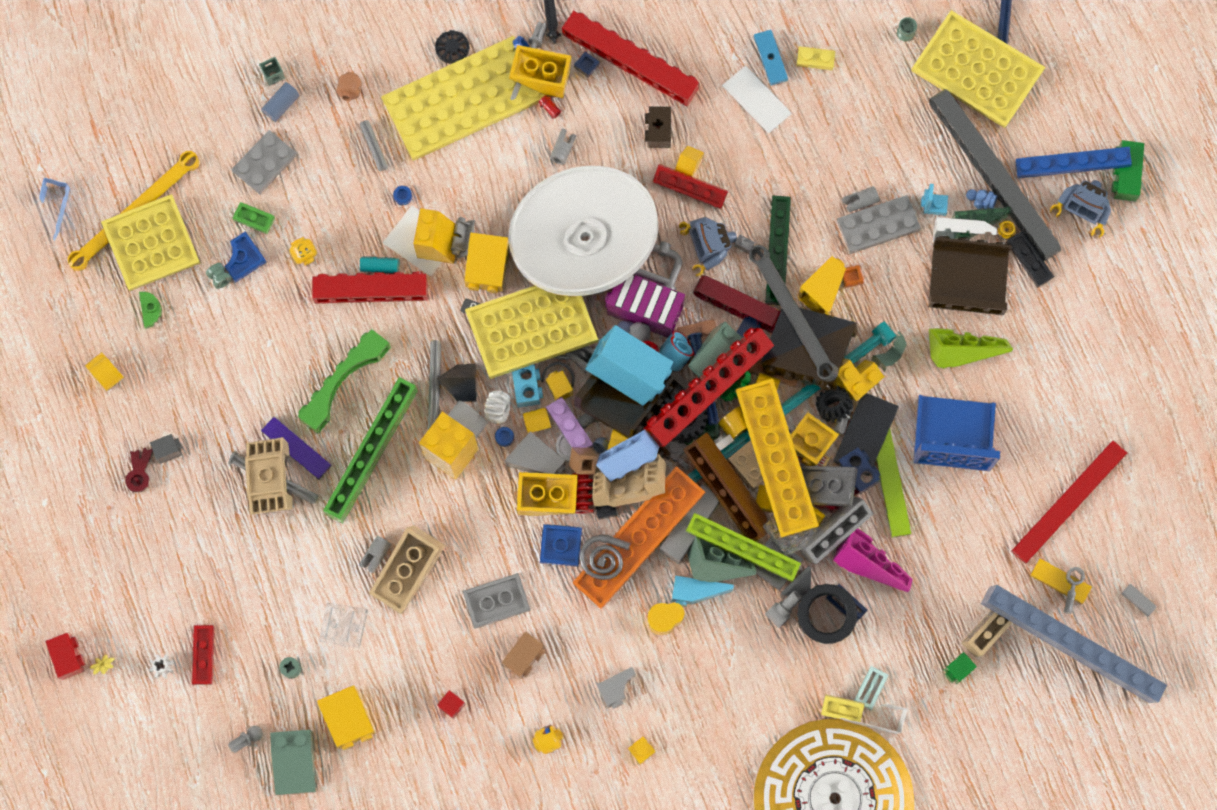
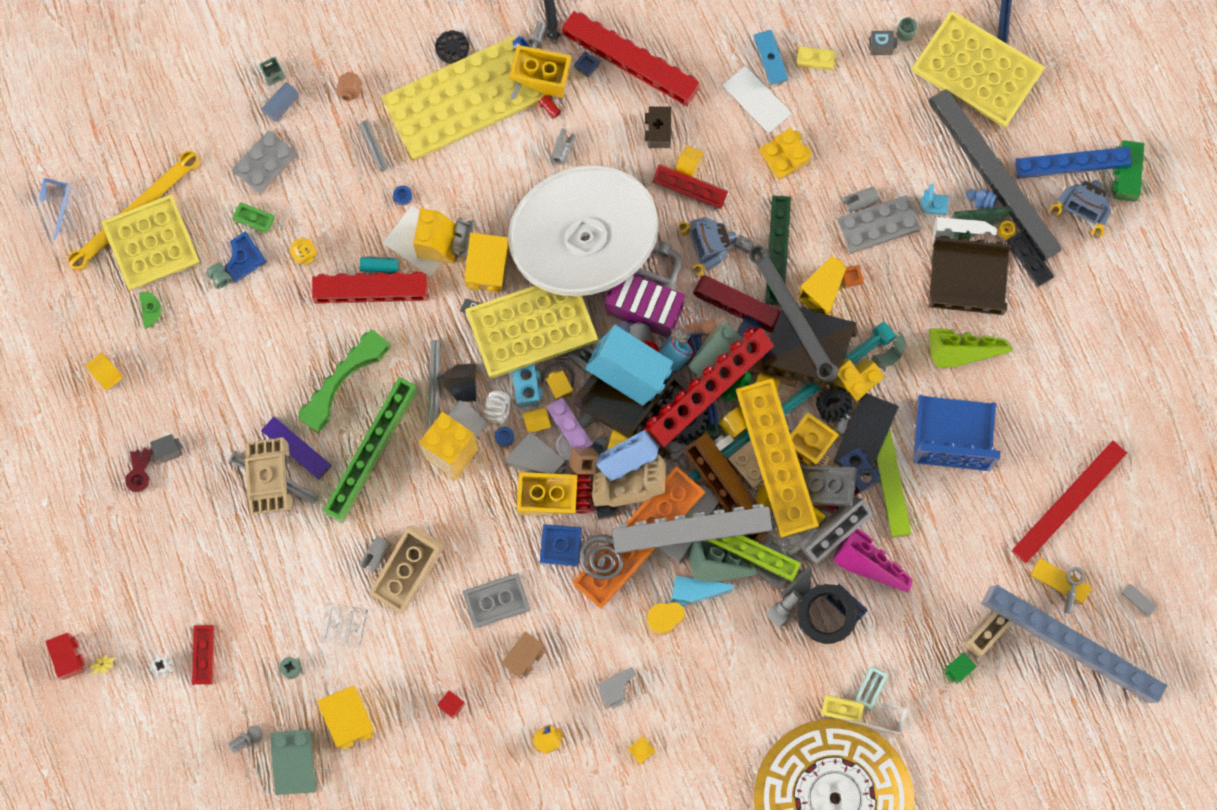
(680, 334): none -> clear tile
(691, 530): none -> light grey brick
(786, 153): none -> yellow plate
(882, 42): none -> dark grey brick

